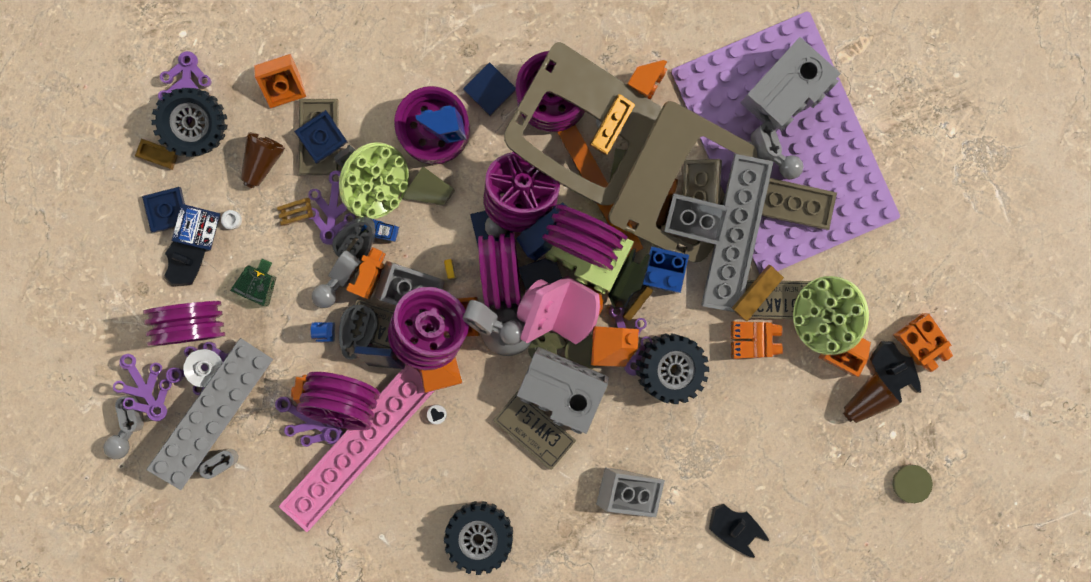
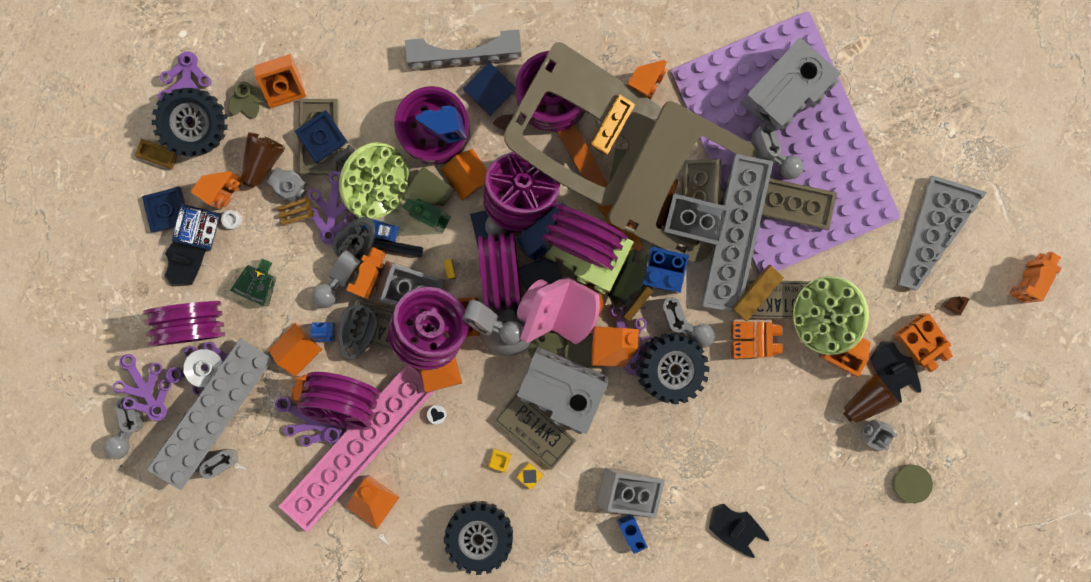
(217, 188): none -> orange slope
(248, 102): none -> olive plate
(287, 184): none -> light grey hand
(294, 350): none -> orange slope
(372, 501): none -> orange slope
(379, 357): dark blue tile -> none
(395, 247): none -> black axle
(427, 214): none -> clear green torso
(465, 173): none -> orange slope
(499, 460): none -> yellow tile
(503, 121): none -> reddish brown tile
(504, 46): none -> light grey arch
(529, 476): none -> tile
(632, 533): none -> blue leg
(701, 333): none -> light grey beam
(878, 435): none -> light grey hand
(939, 220): none -> light grey wing
(956, 304): none -> reddish brown tile
(1037, 278): none -> orange hips

